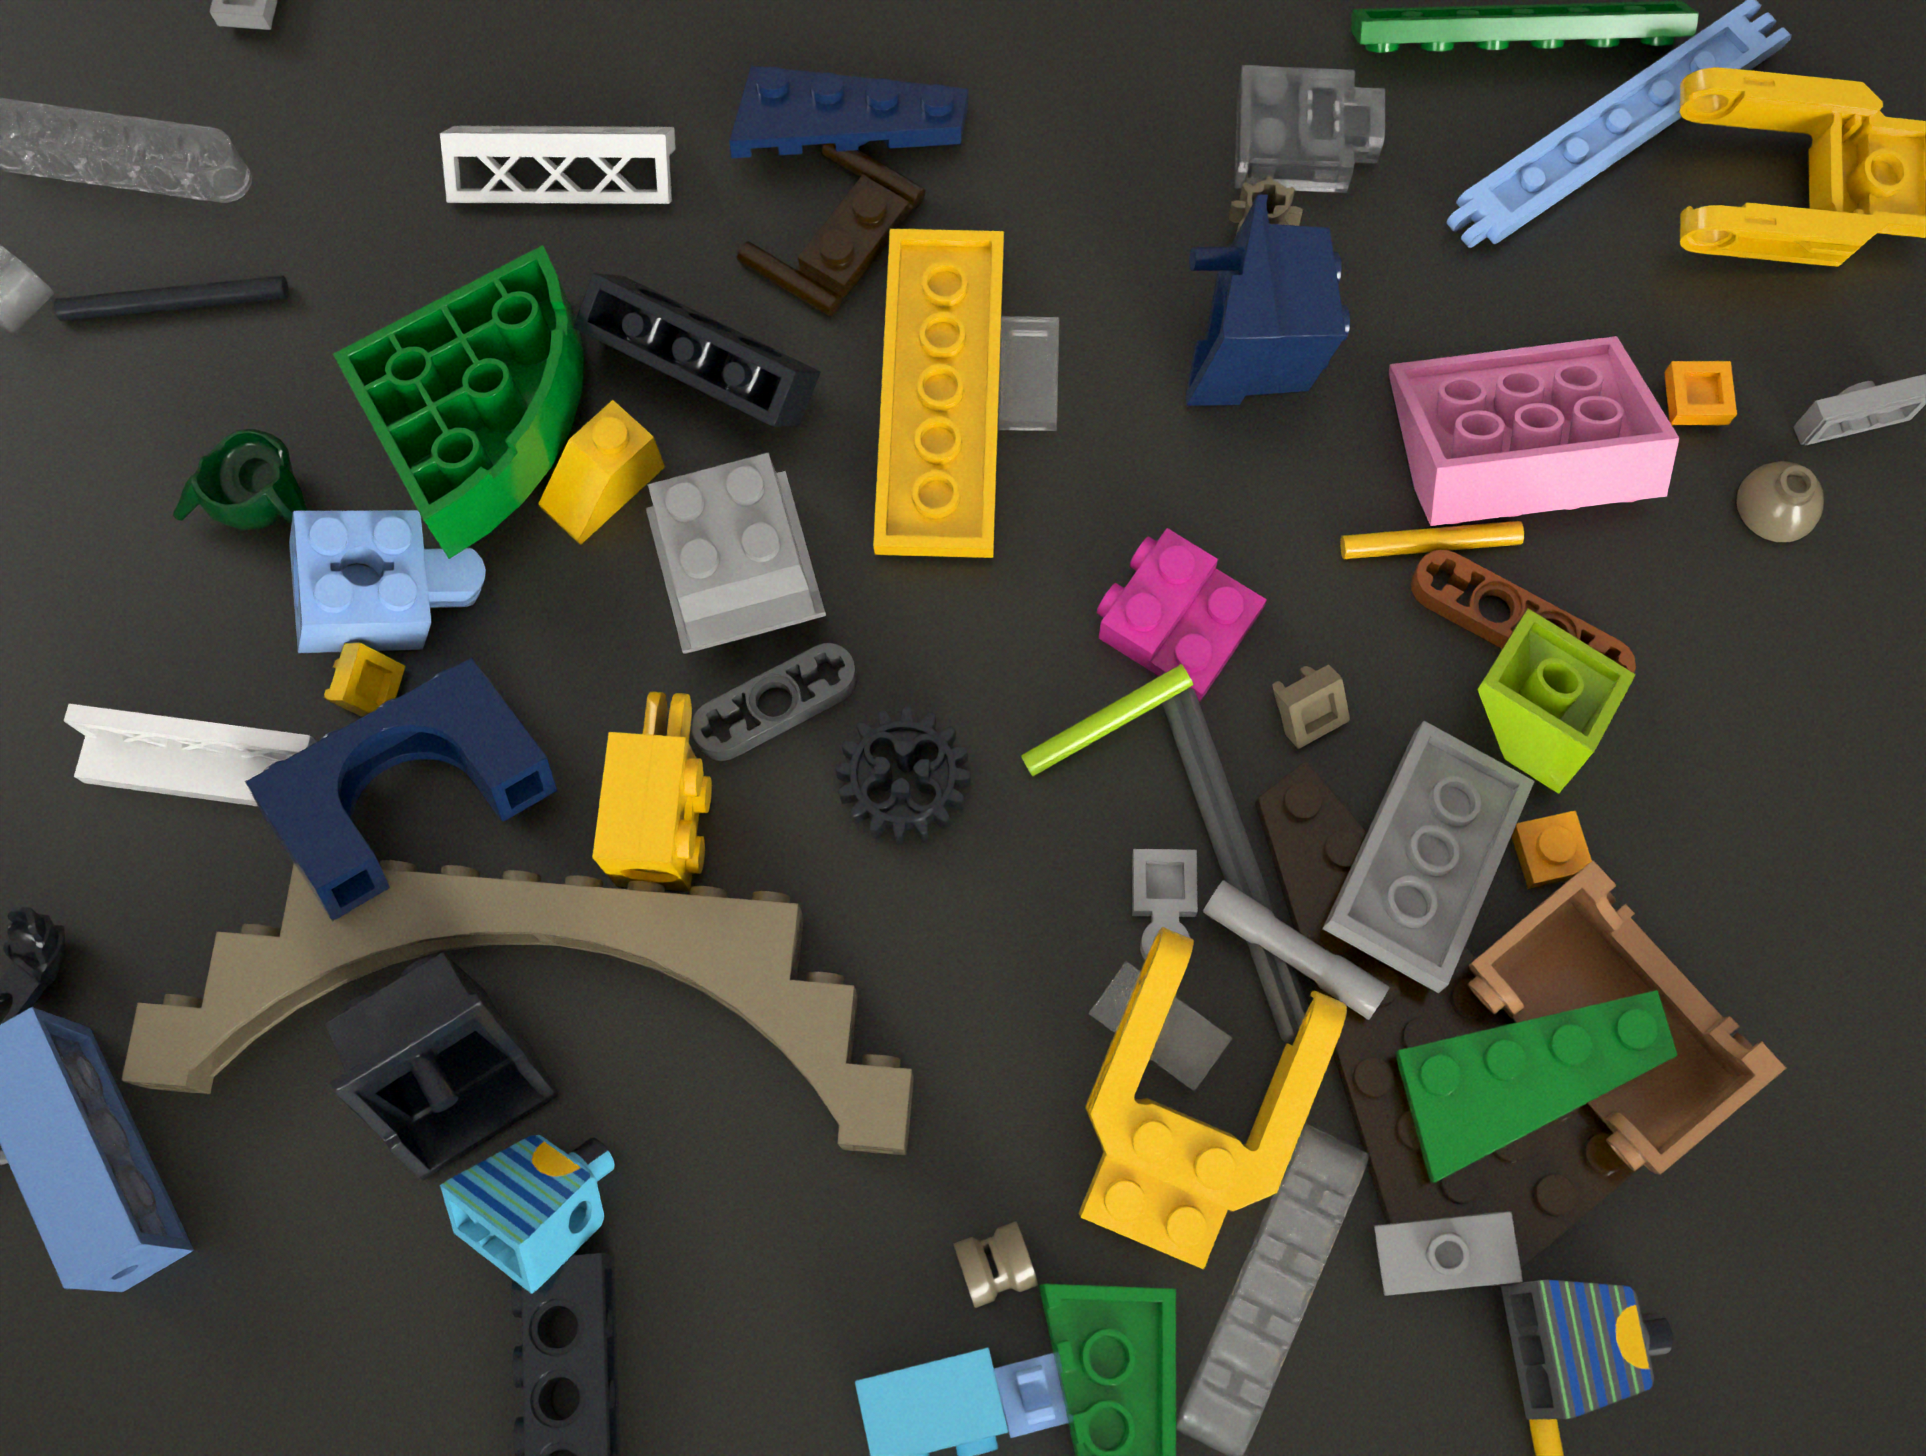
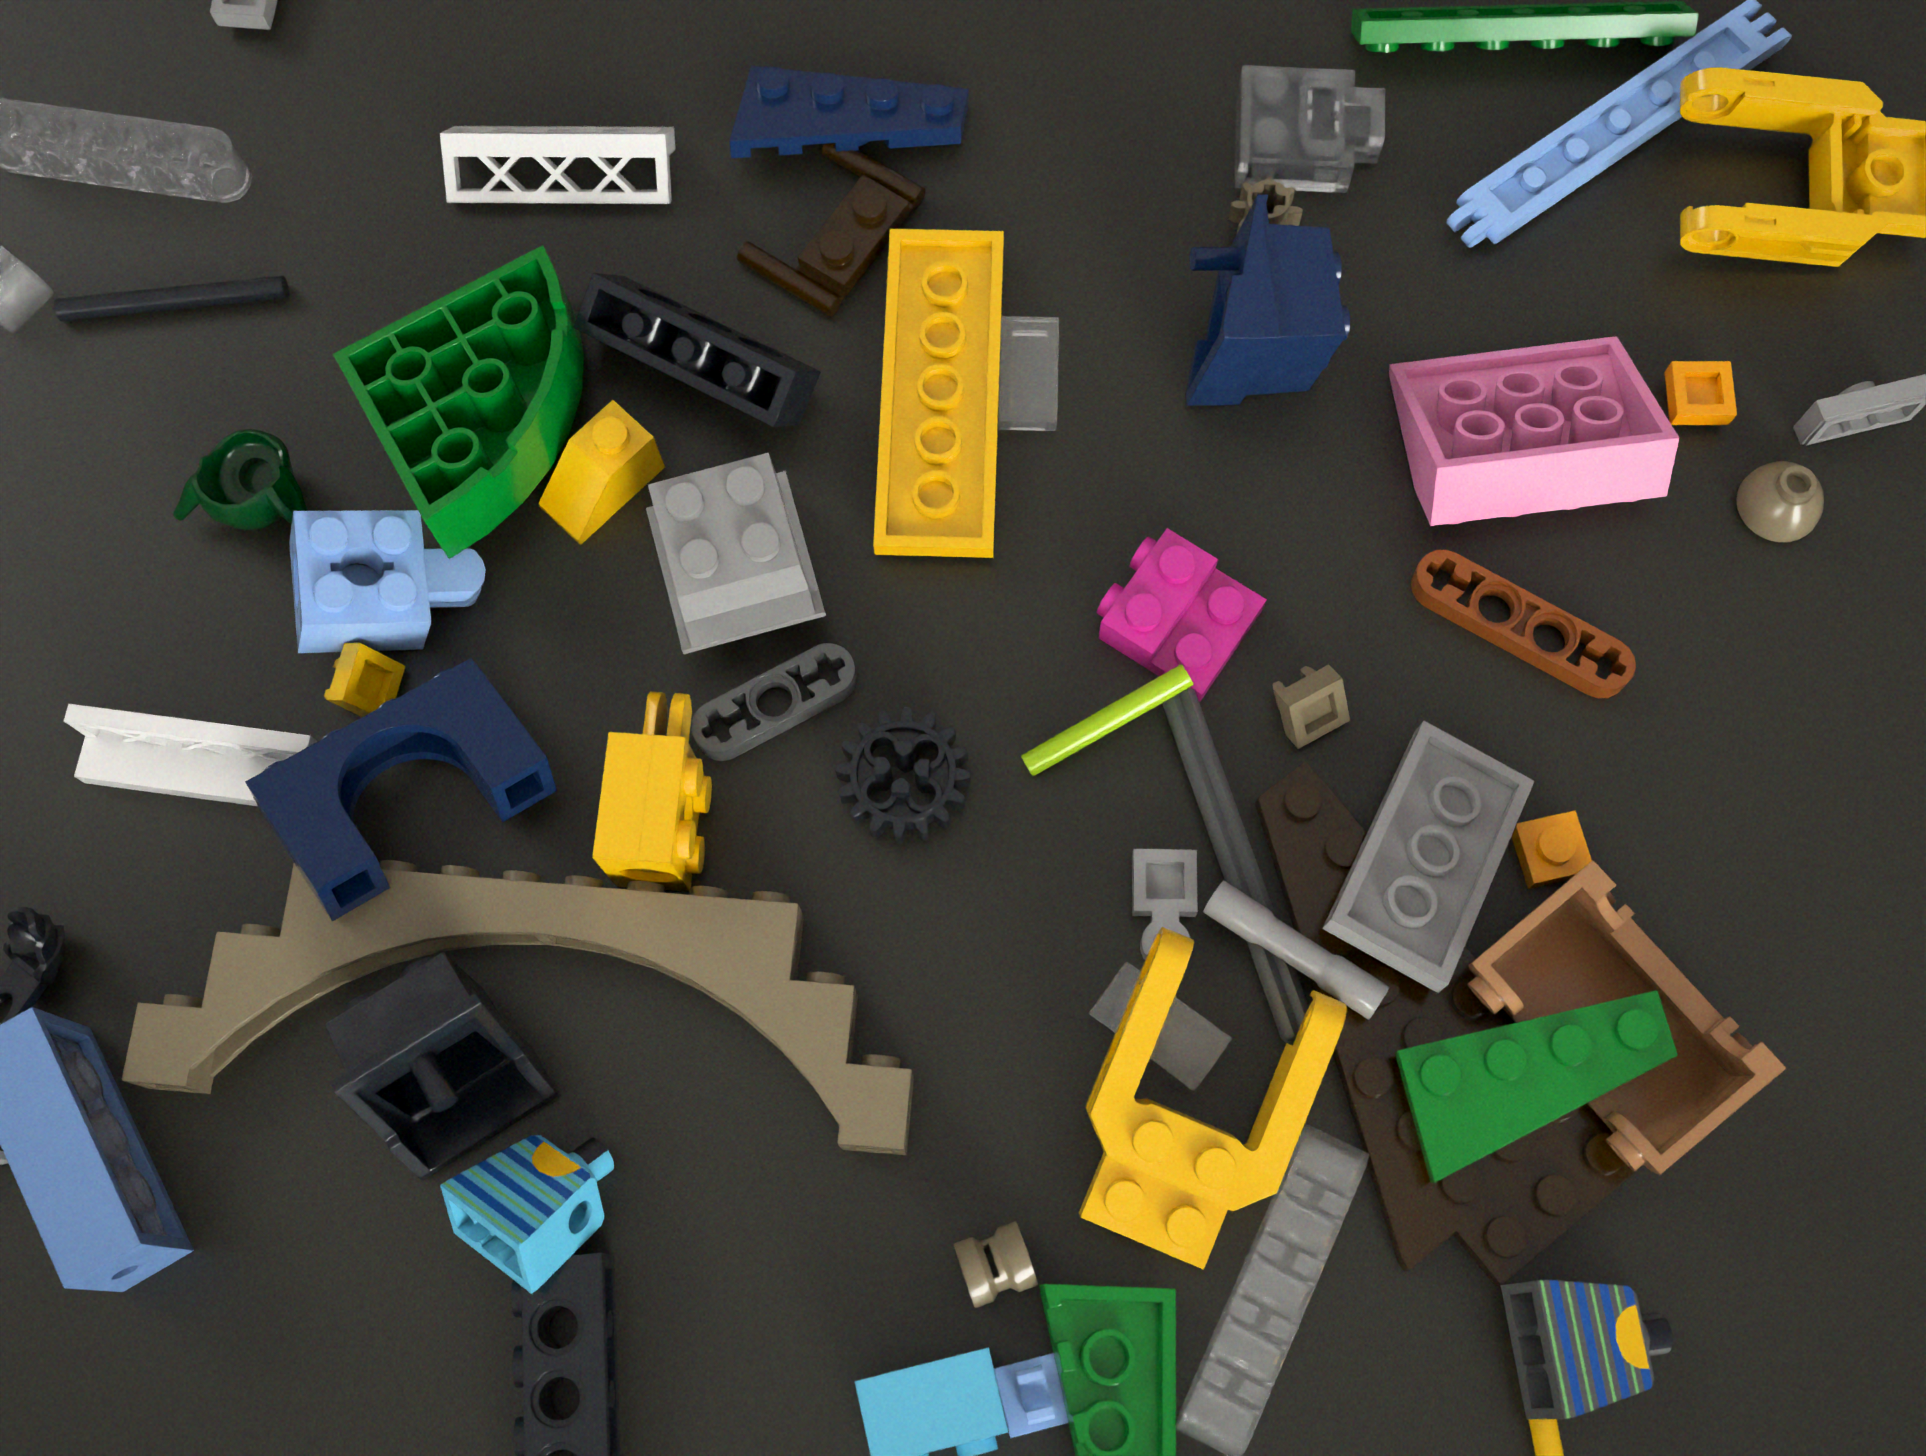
(1432, 539): yellow bar -> none
(1447, 1253): light grey plate -> none
(1551, 699): lime slope -> none

